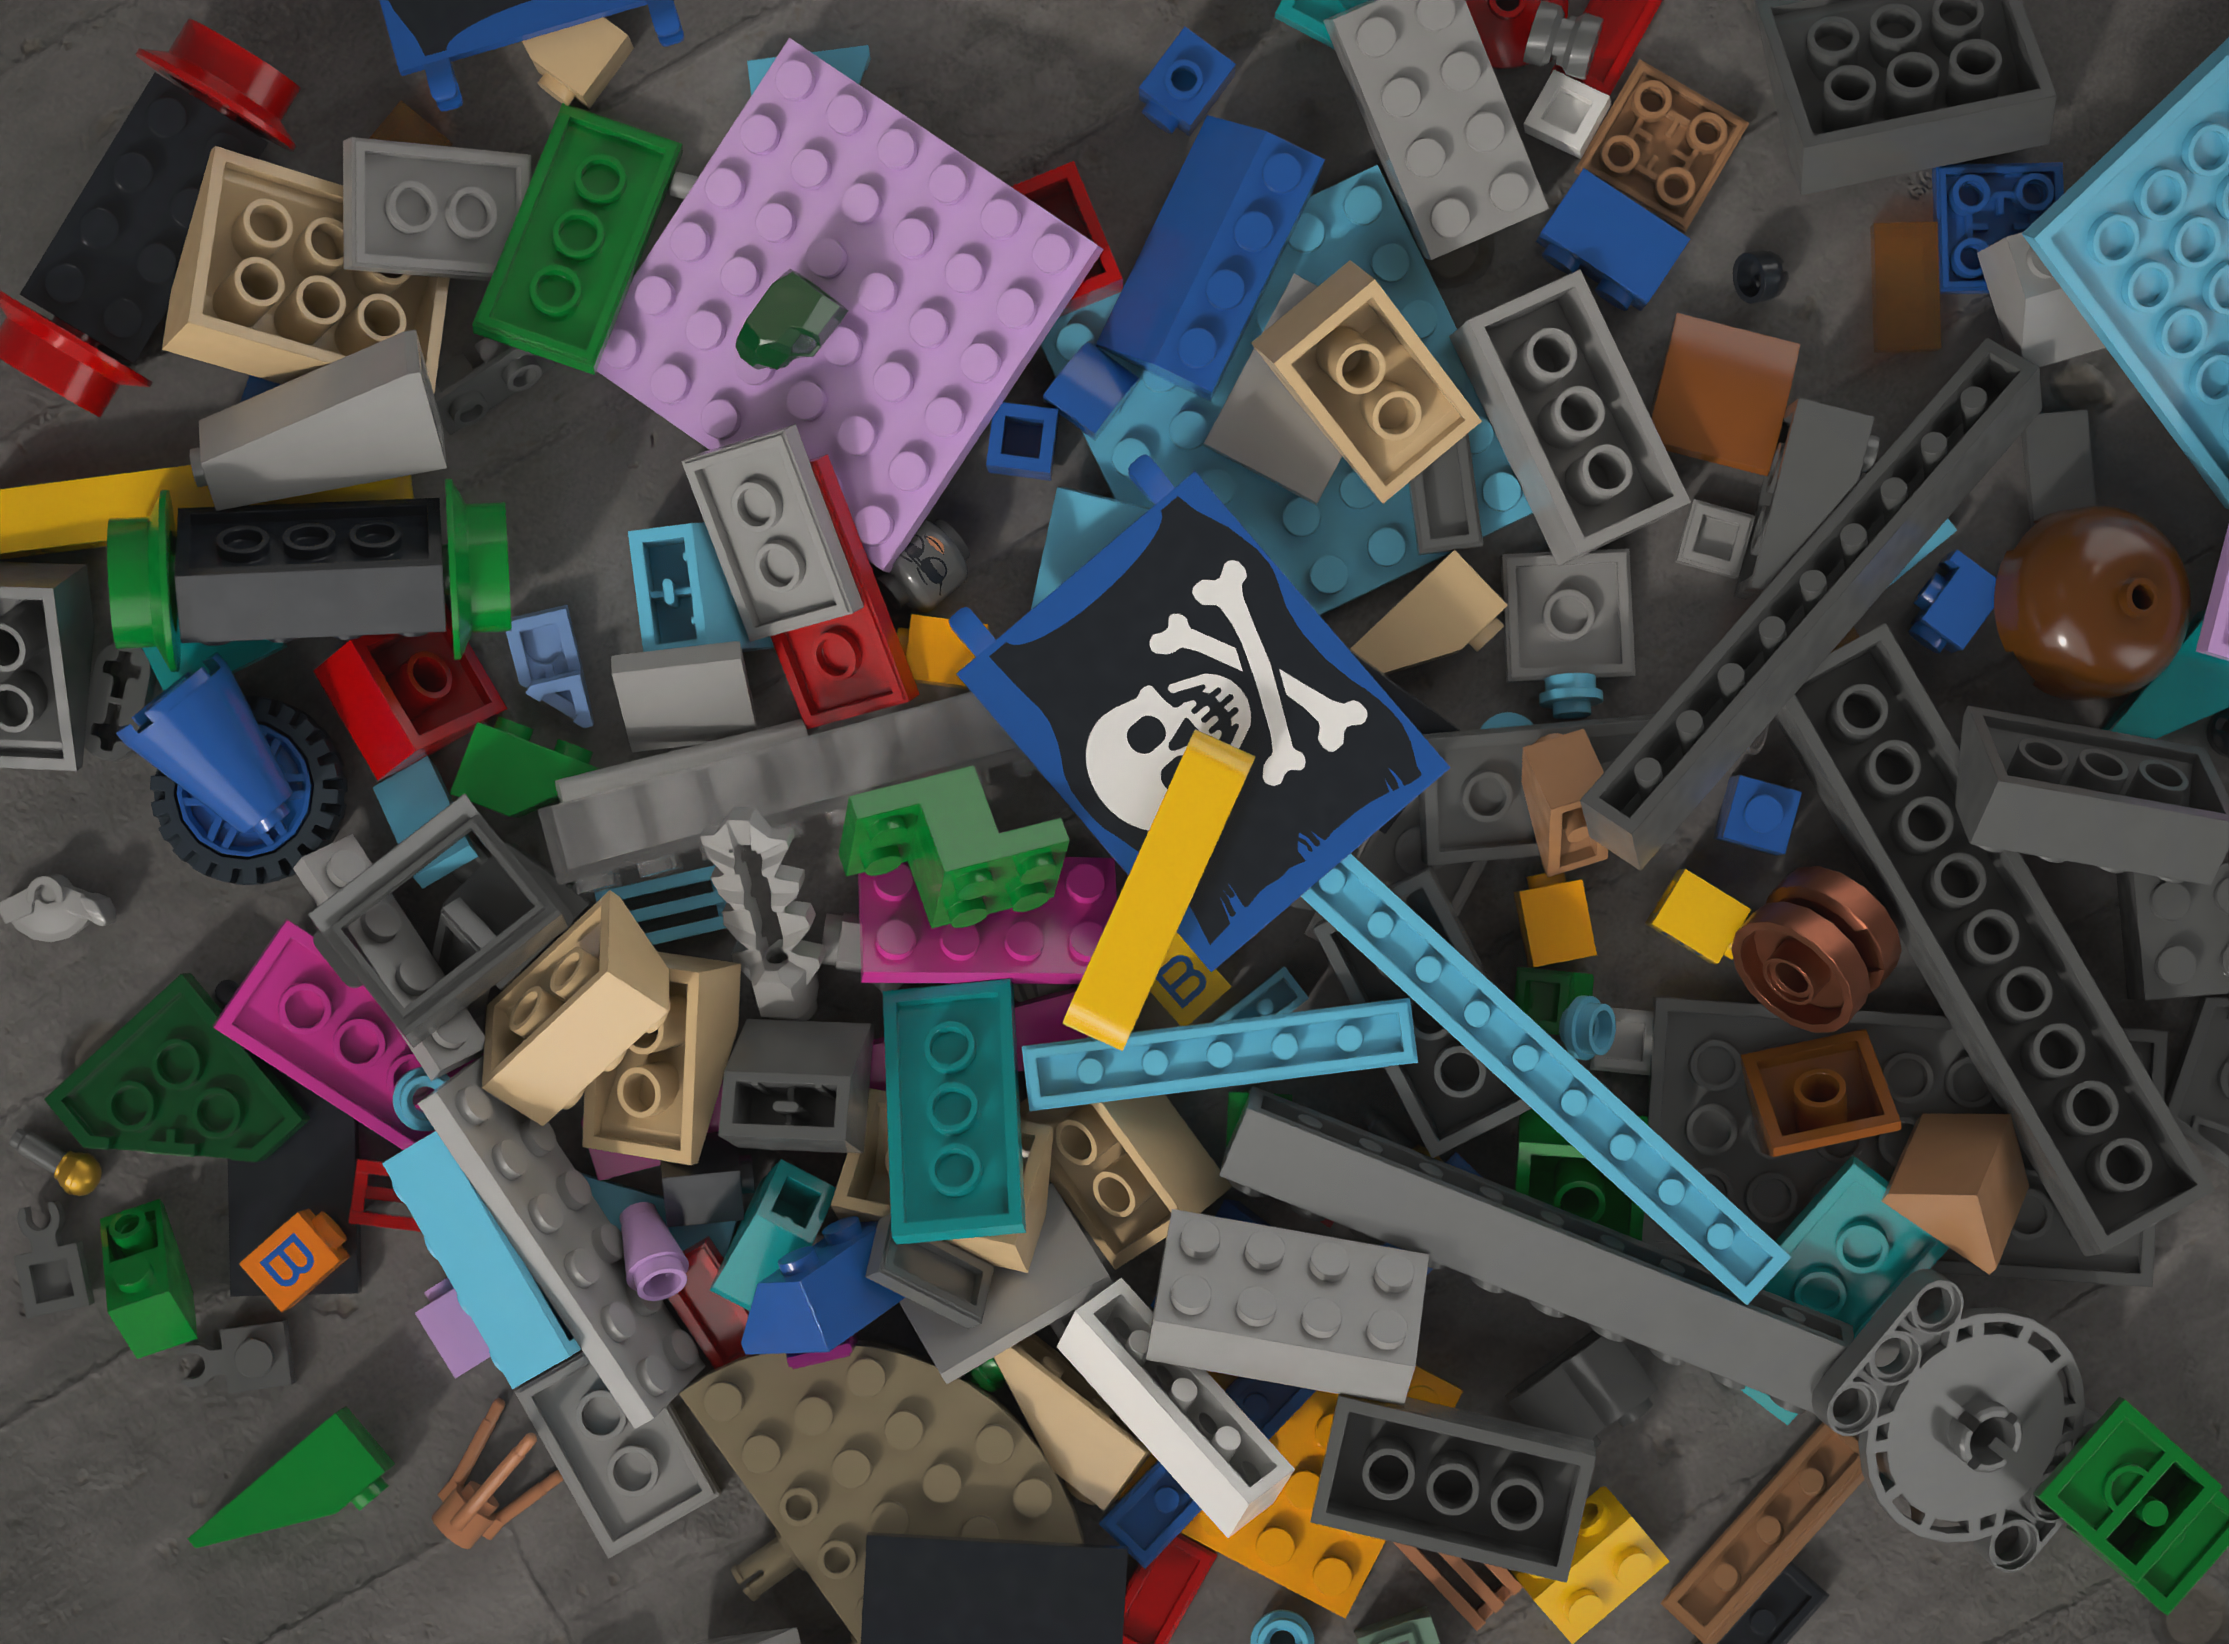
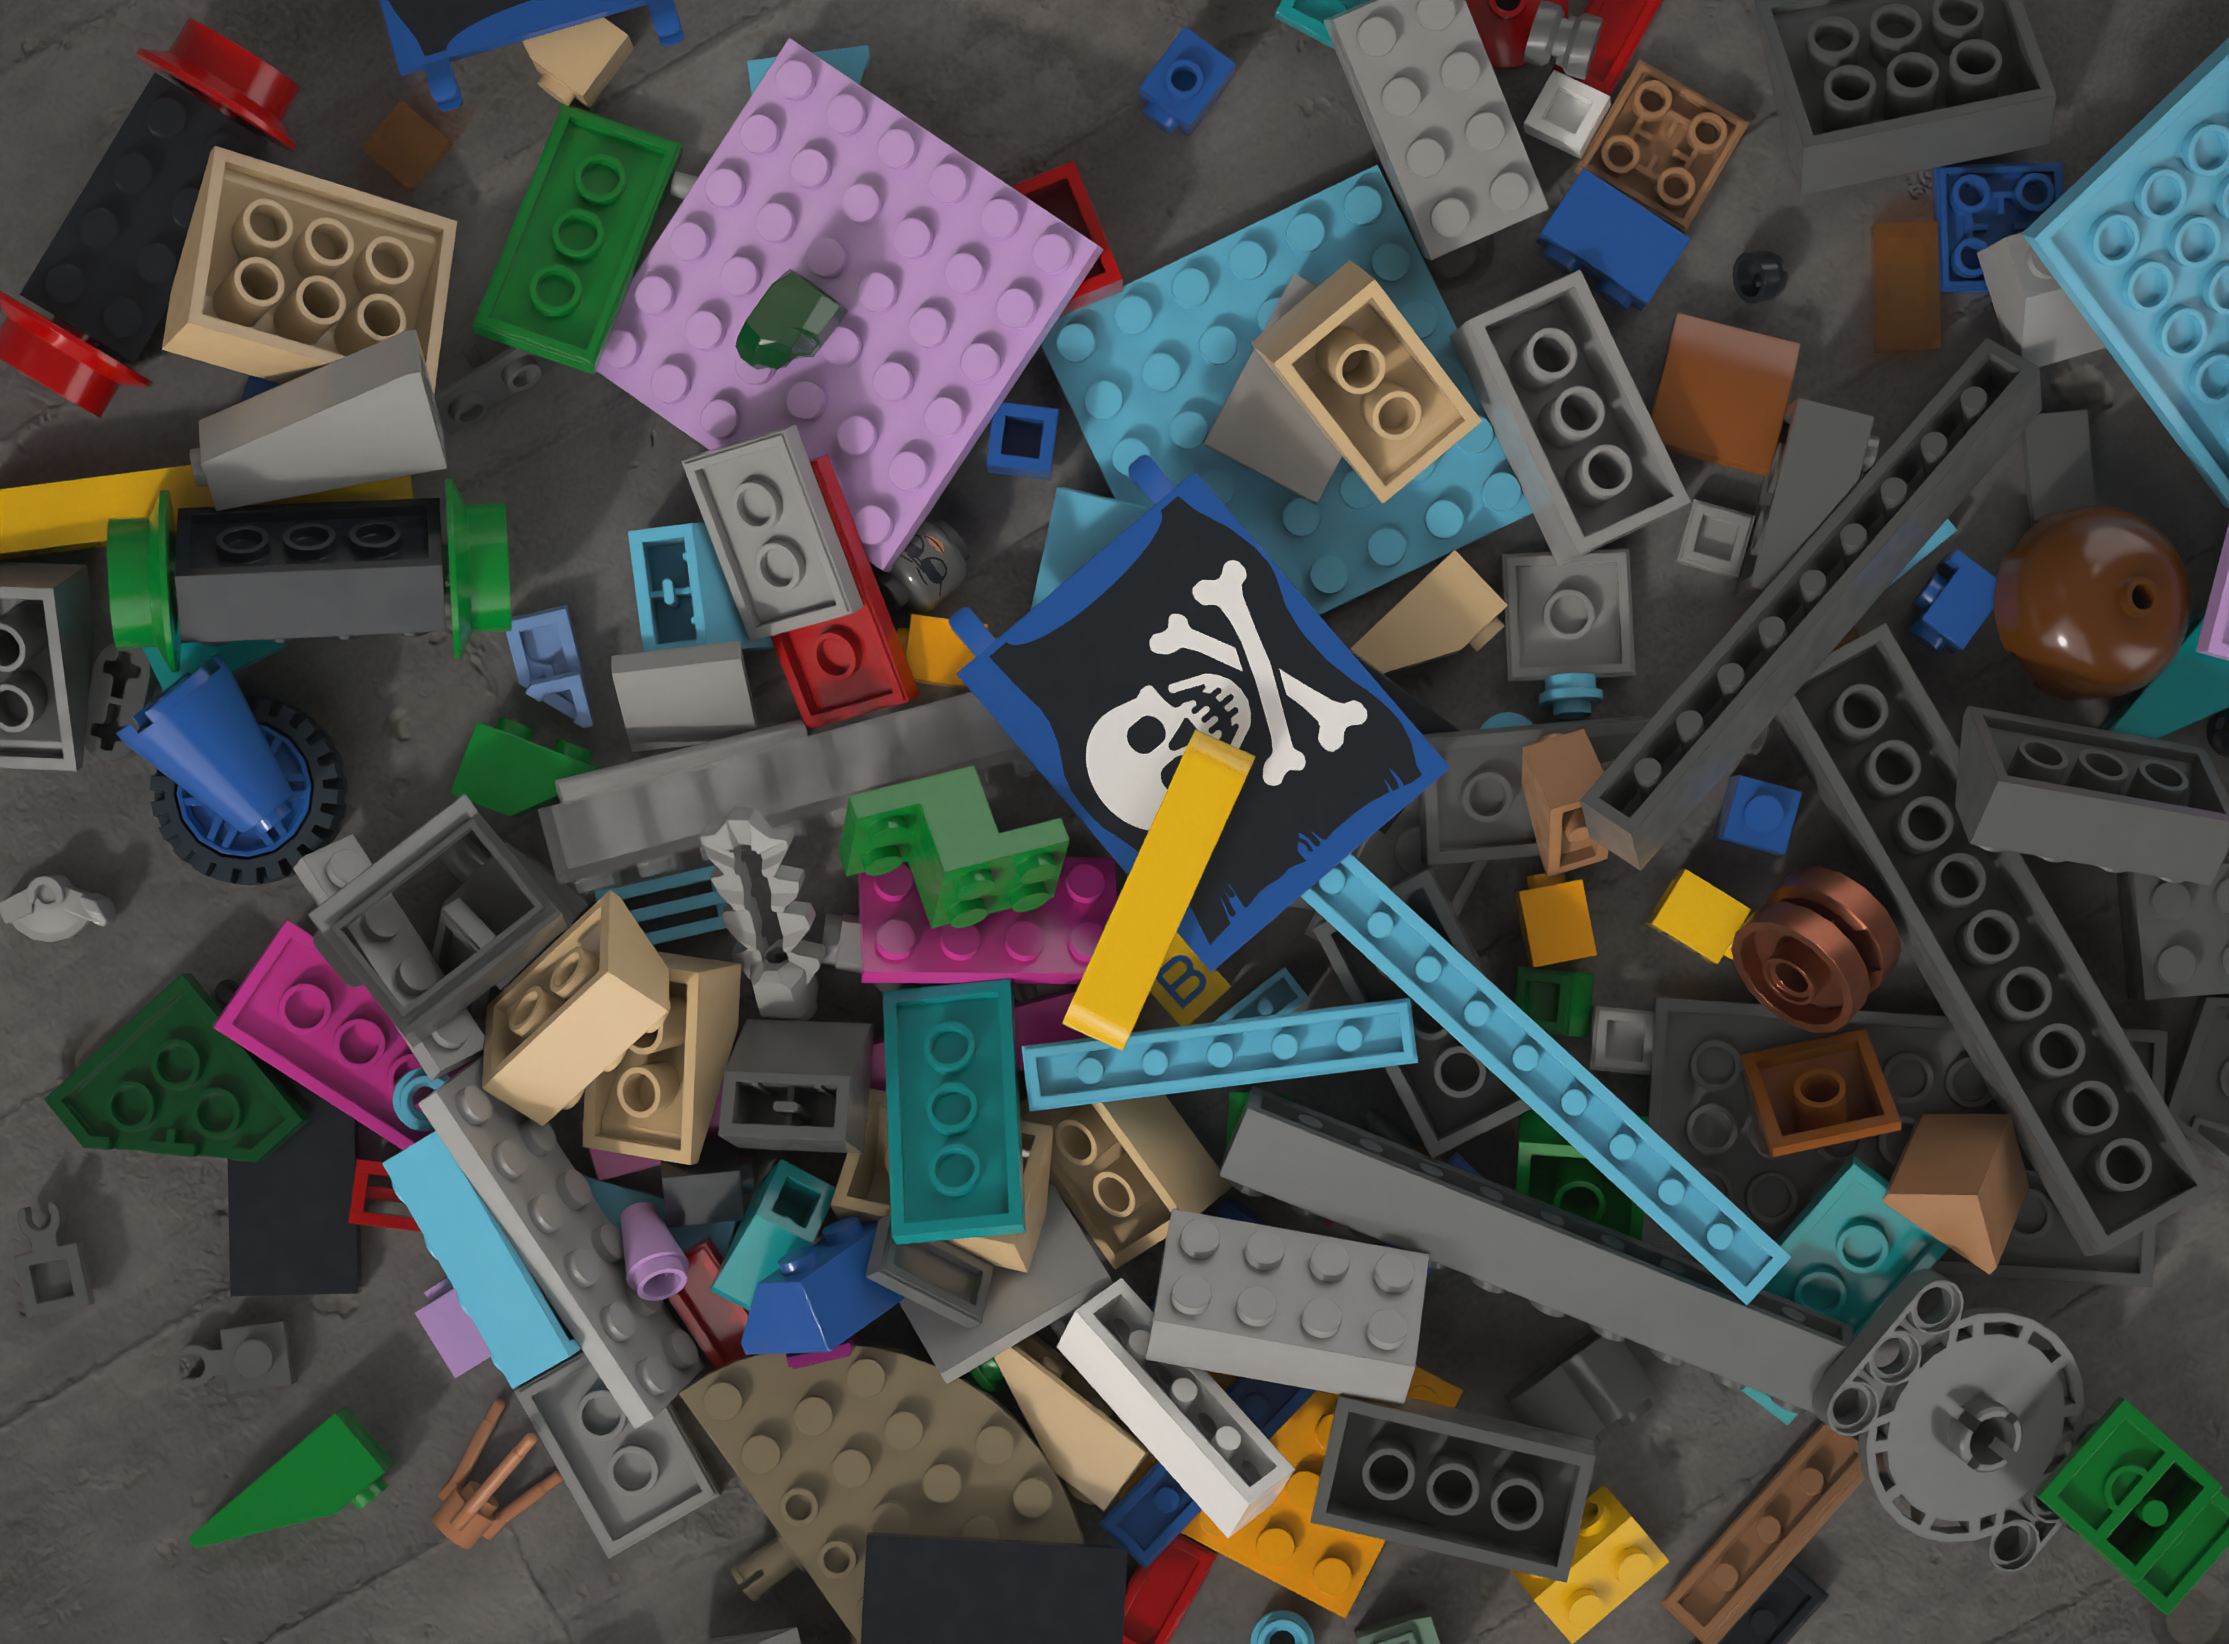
(75, 1172): piece -> none
(146, 1280): green slope -> none
(297, 1258): orange brick -> none
(407, 695): red slope -> none
(410, 802): medium azure tile -> none
(429, 207): light grey tile -> none
(1090, 389): blue brick -> none
(1211, 254): blue slope -> none
(1446, 503): dark grey tile -> none
(1492, 1600): nougat tile -> none
(1587, 1027): medium azure plate -> none

